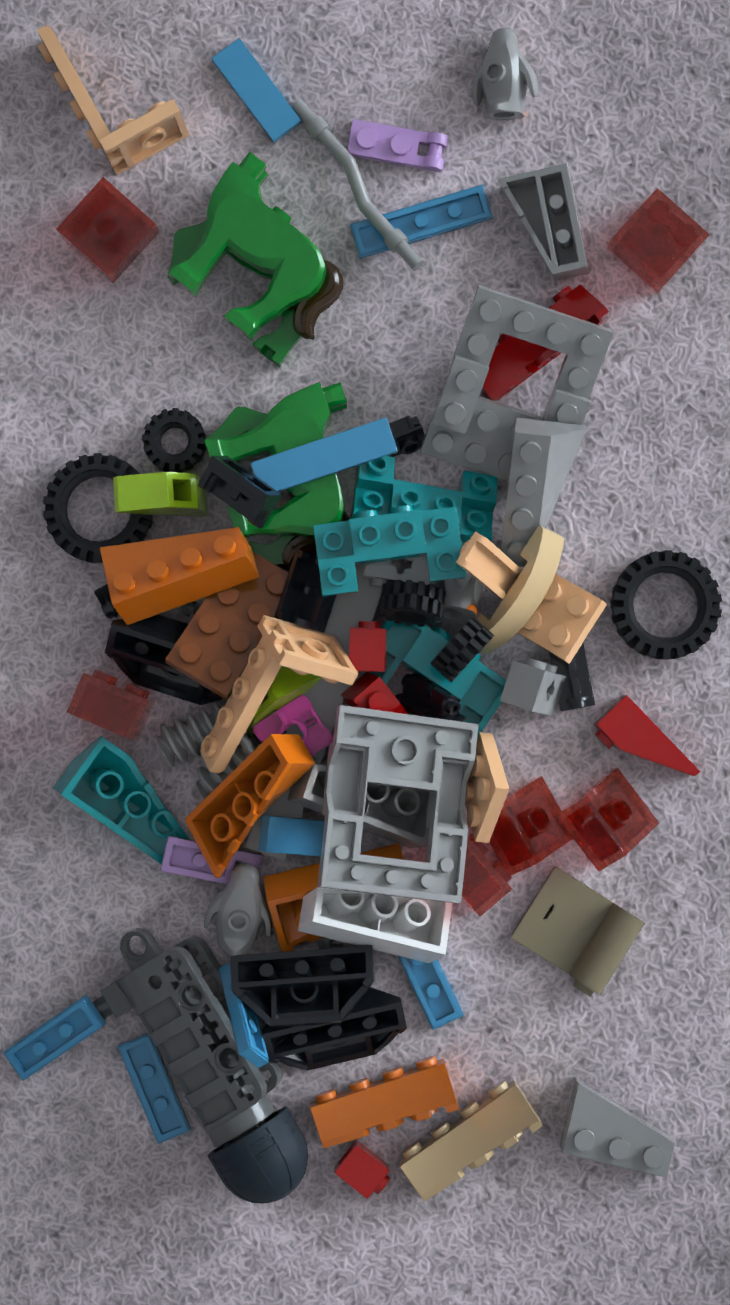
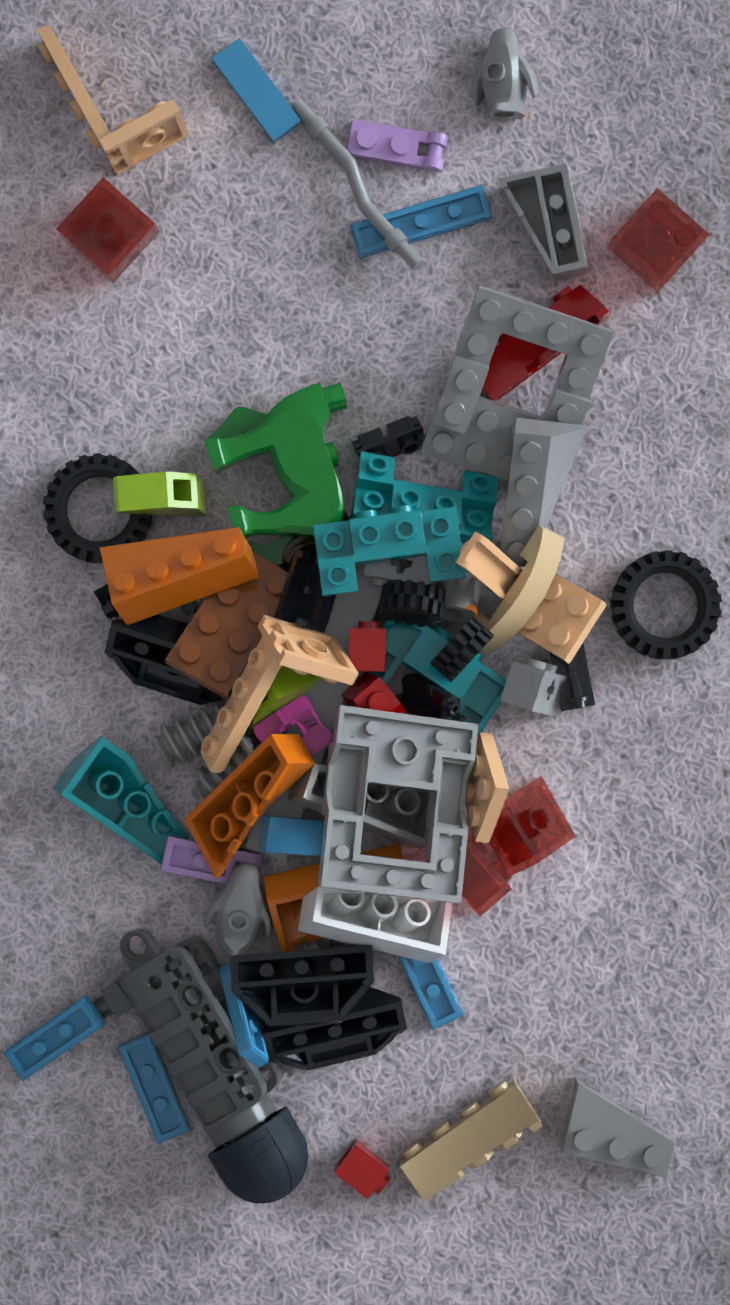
(111, 705): clear red brick -> none
(174, 419): black tyre -> none
(239, 489): black hinge -> none
(266, 246): green piece -> none
(326, 456): dark azure tile -> none
(383, 1102): orange wedge -> none
(581, 932): dark tan door -> none
(608, 820): clear red slope -> none
(636, 734): red slope -> none

